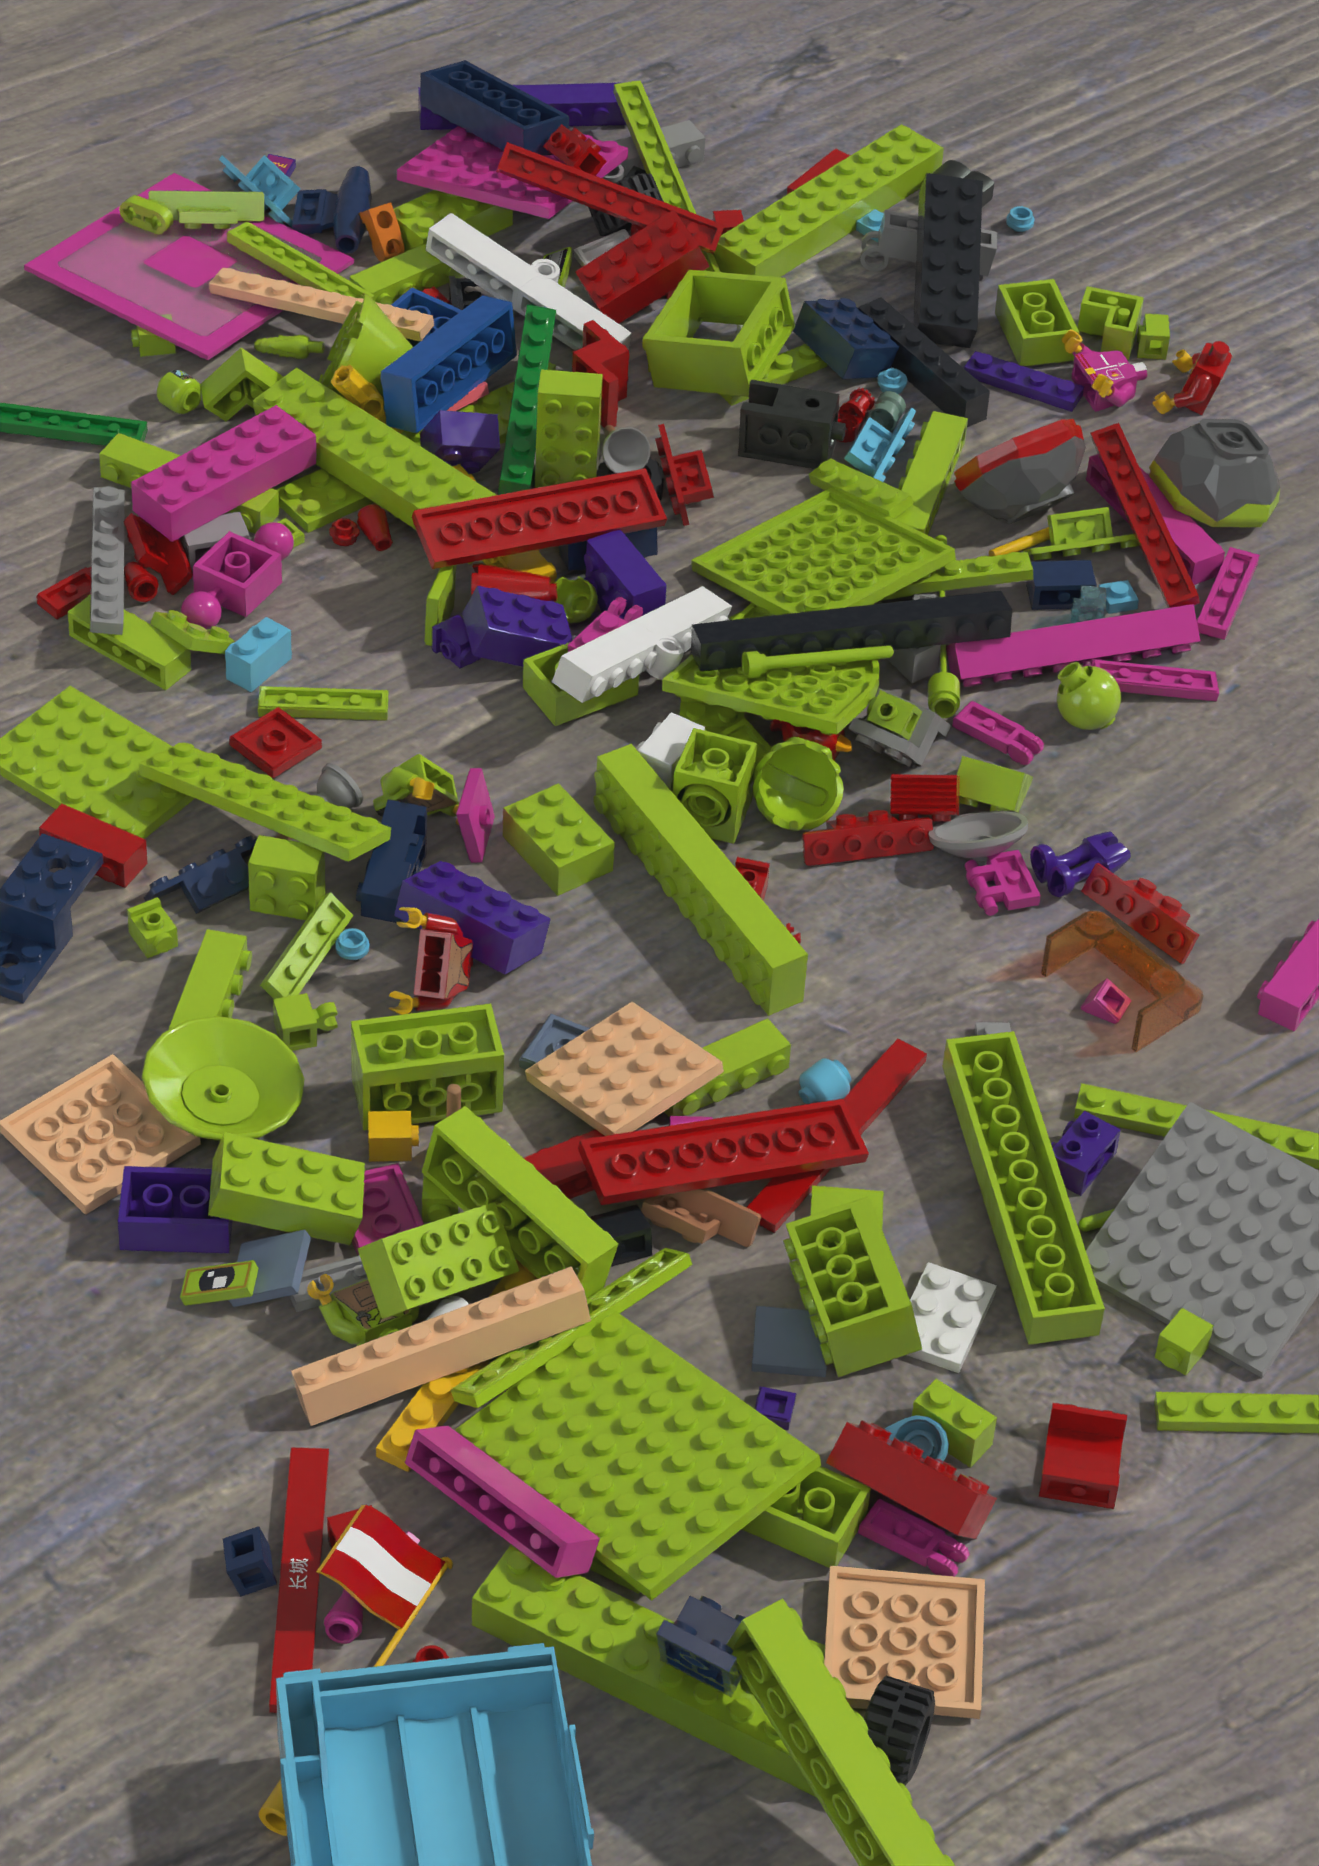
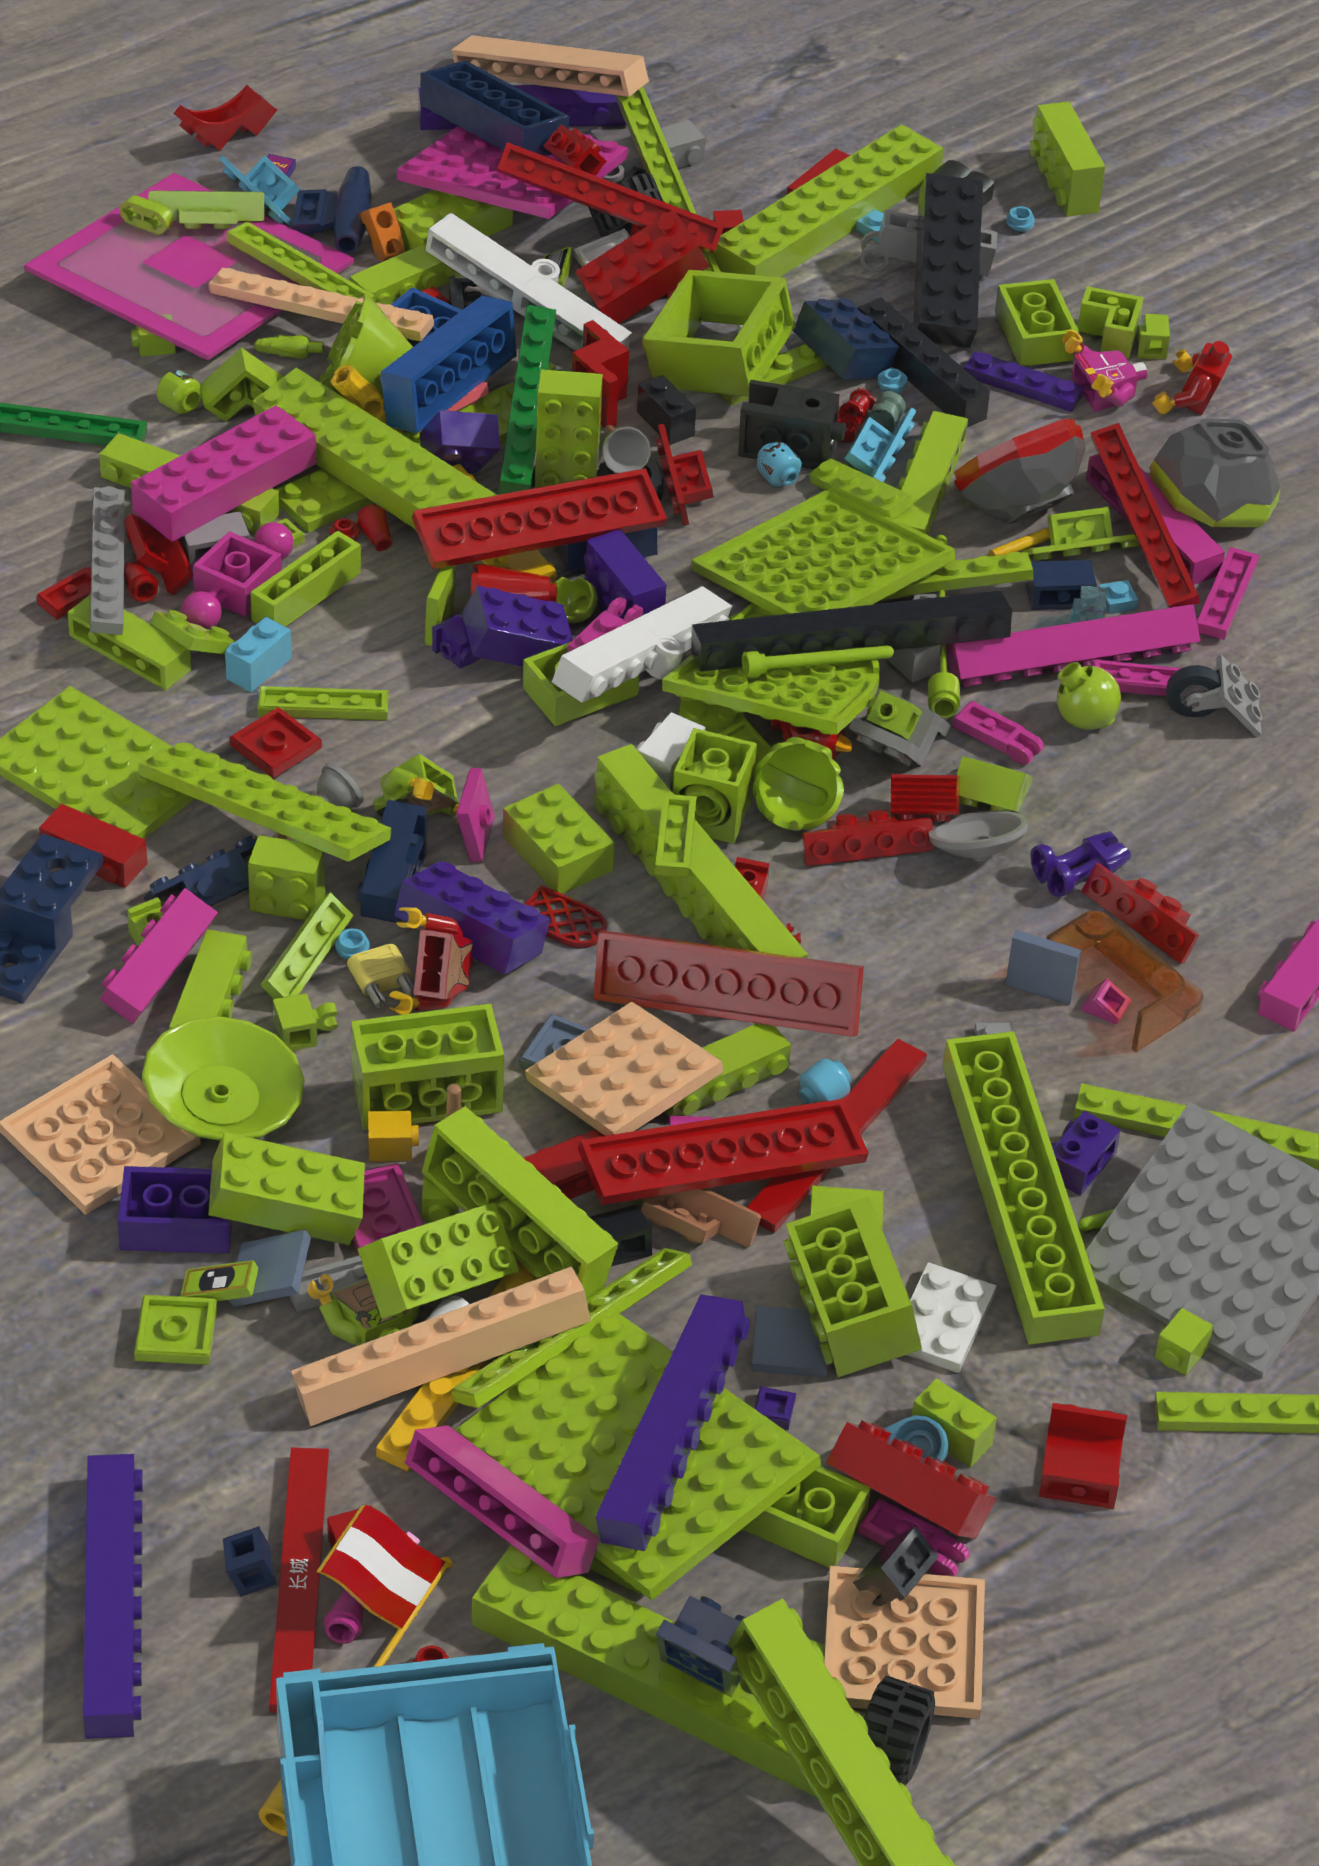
(111, 1597): none -> dark purple brick
(158, 955): none -> dark pink brick
(176, 1329): none -> lime plate
(218, 125): none -> red arch
(307, 580): none -> lime brick
(381, 971): none -> light yellow piece
(555, 65): none -> light nougat brick
(577, 907): none -> red window
(664, 404): none -> black brick
(672, 1423): none -> dark purple brick
(675, 835): none -> lime plate
(728, 983): none -> plate
(778, 464): none -> medium azure head
(897, 1566): none -> black hinge
(1012, 882): dark pink plate -> none
(1043, 967): none -> sand blue tile
(1067, 158): none -> lime brick
(1202, 690): none -> plate

